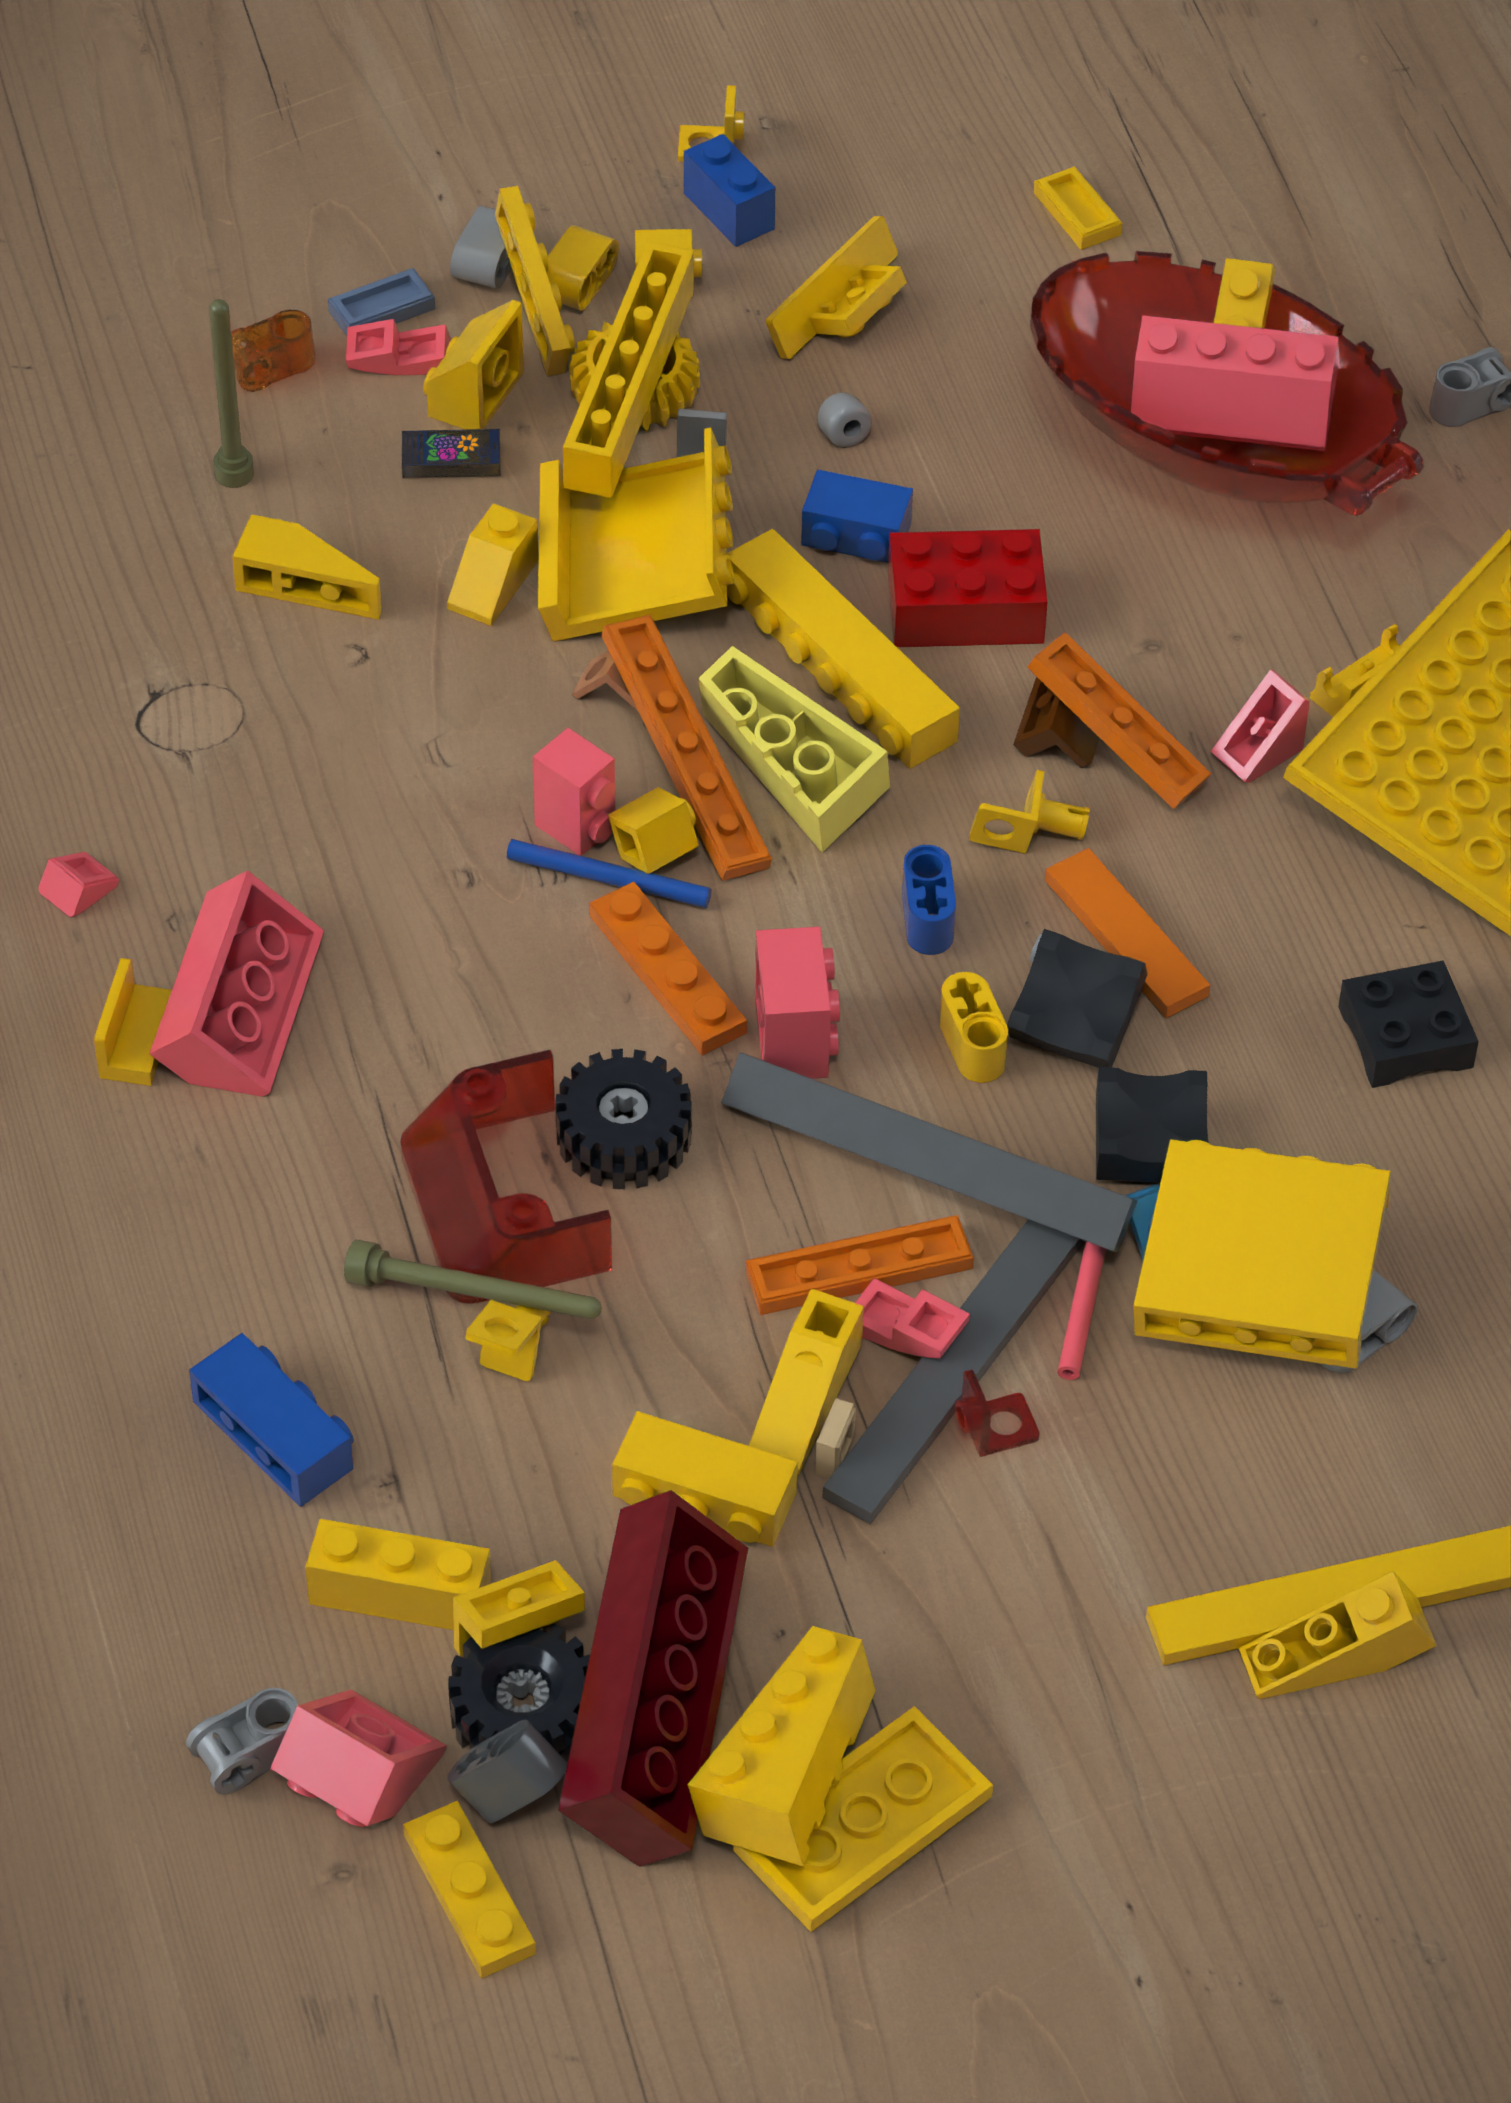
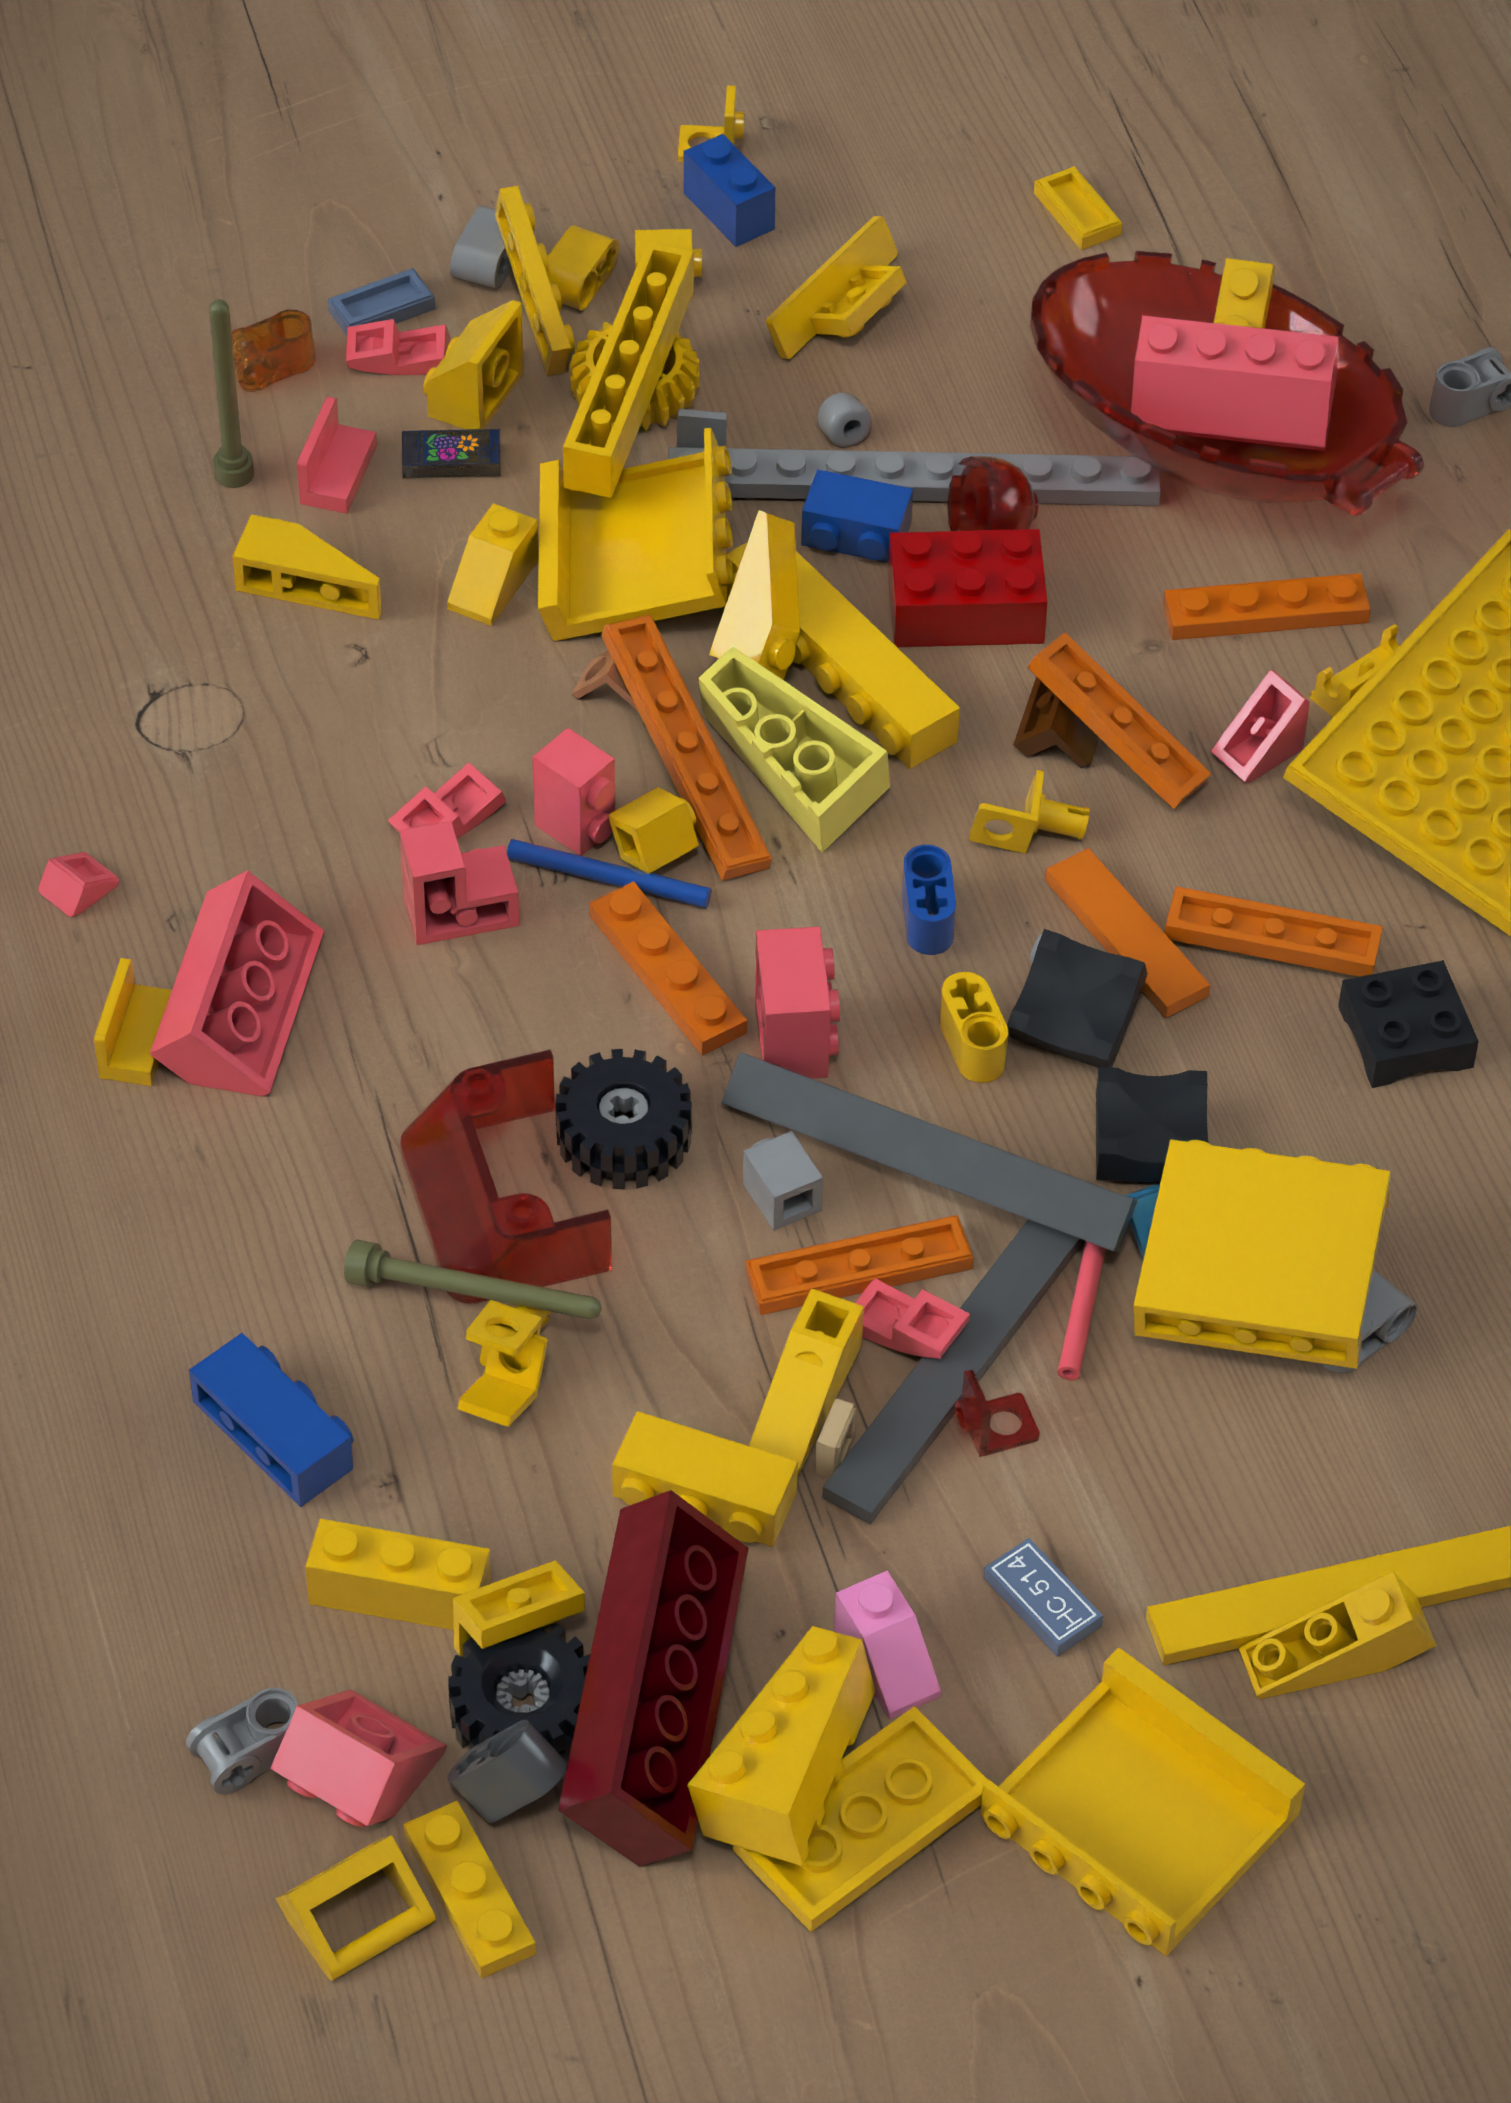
(333, 461): none -> coral panel
(378, 1855): none -> yellow tile
(454, 891): none -> coral brick
(463, 799): none -> coral slope
(502, 1390): none -> yellow bracket
(764, 600): none -> yellow slope
(782, 1180): none -> light grey brick
(891, 1640): none -> bright pink slope
(990, 496): none -> clear red cylinder
(1043, 1597): none -> sand blue tile
(1052, 477): none -> light grey plate
(1144, 1804): none -> yellow panel
(1266, 606): none -> orange plate
(1273, 932): none -> orange plate

